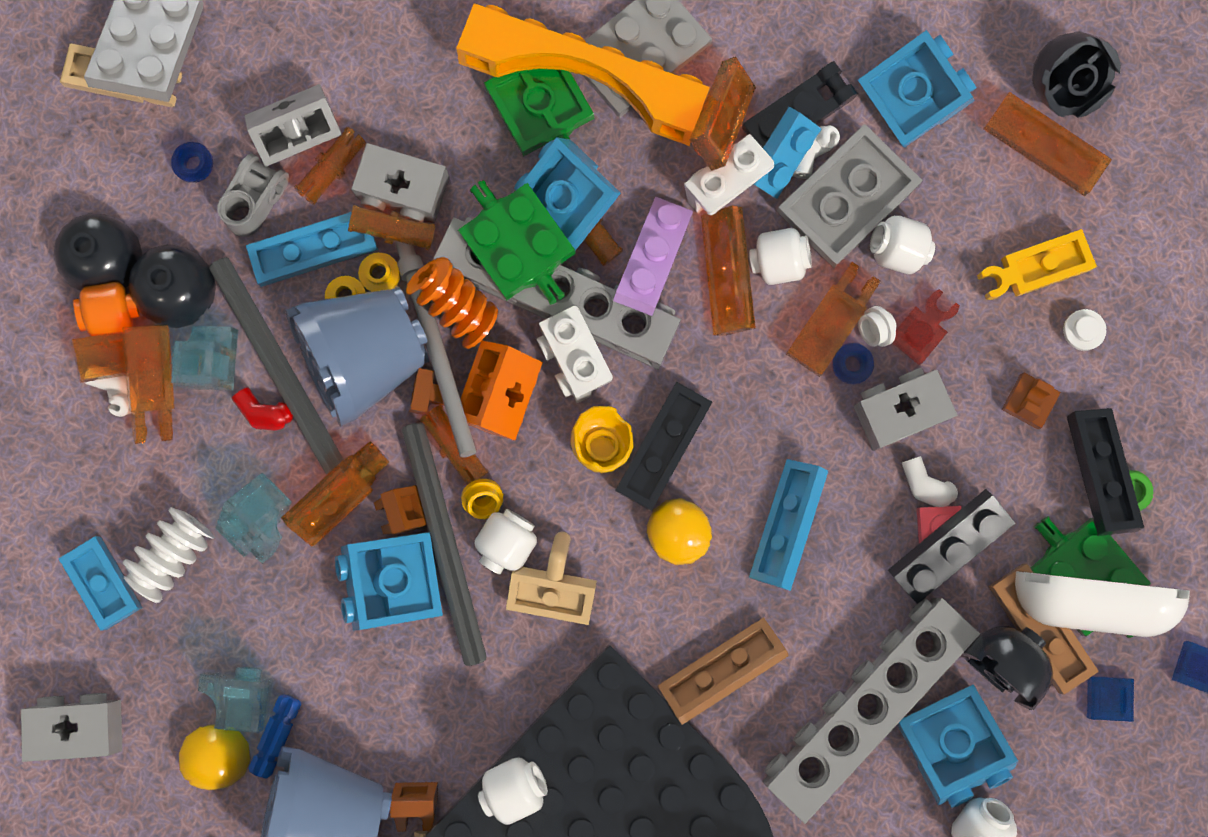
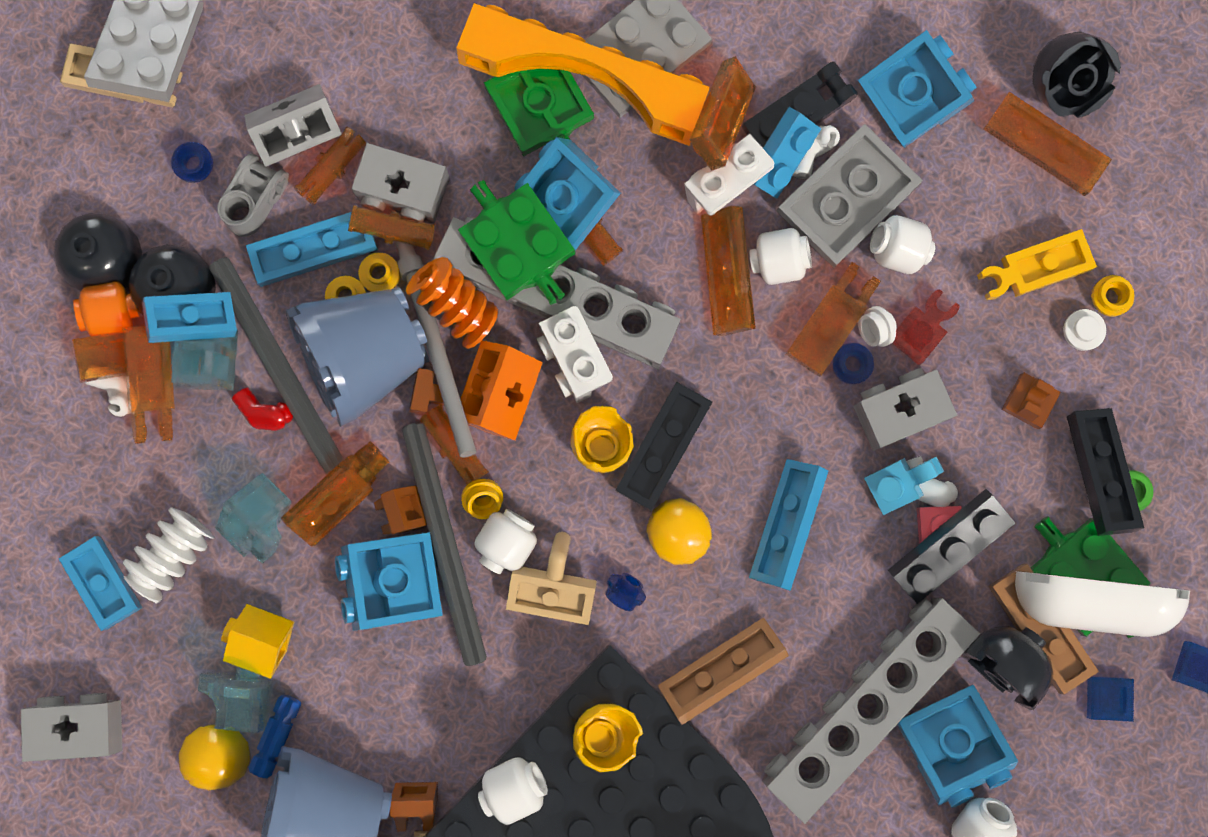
(189, 317): none -> dark azure plate
(257, 640): none -> yellow brick
(606, 737): none -> yellow hair
(625, 591): none -> clear blue plate
(653, 256): lavender plate -> none
(899, 484): none -> medium azure plate
(1124, 292): none -> yellow plate

